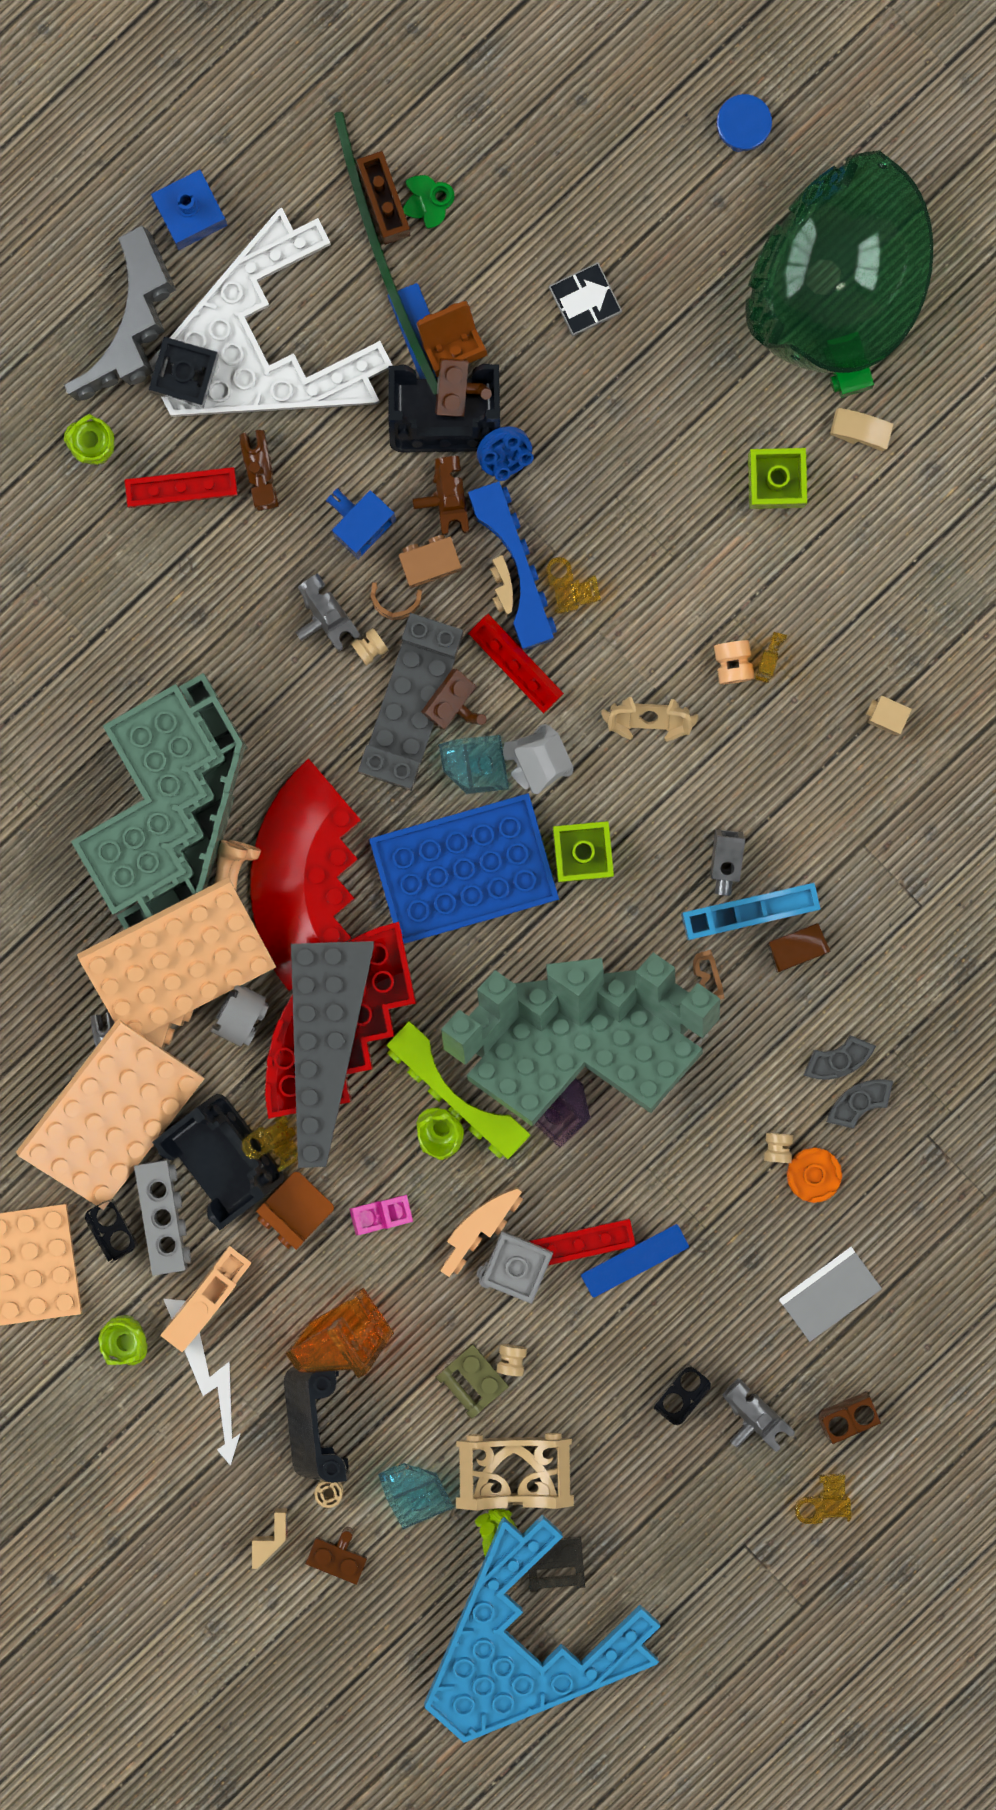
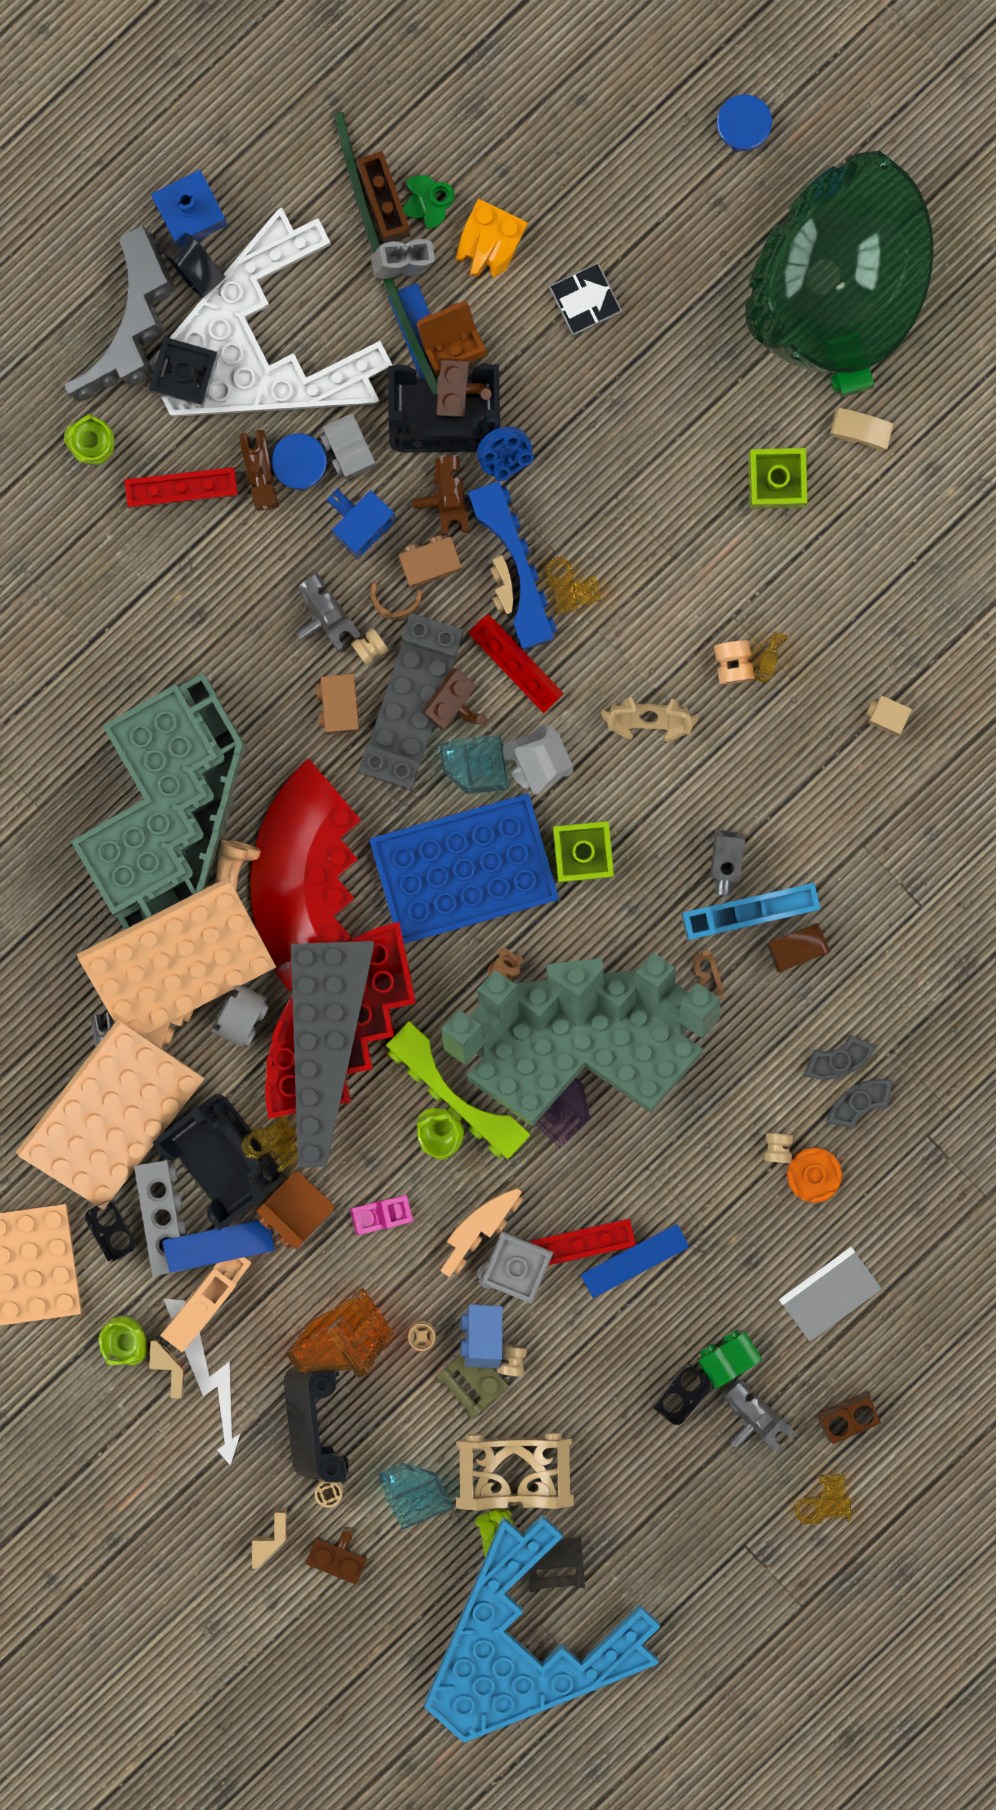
(164, 1359): none -> tan slope
(194, 265): none -> black piece
(217, 1246): none -> blue sticker
(299, 461): none -> blue tile
(339, 704): none -> medium nougat brick
(348, 447): none -> light grey brick
(401, 258): none -> light grey brick
(420, 1339): none -> tan wheel
(482, 1336): none -> medium blue brick
(490, 239): none -> light orange plate
(506, 964): none -> medium nougat brick
(729, 1358): none -> green brick

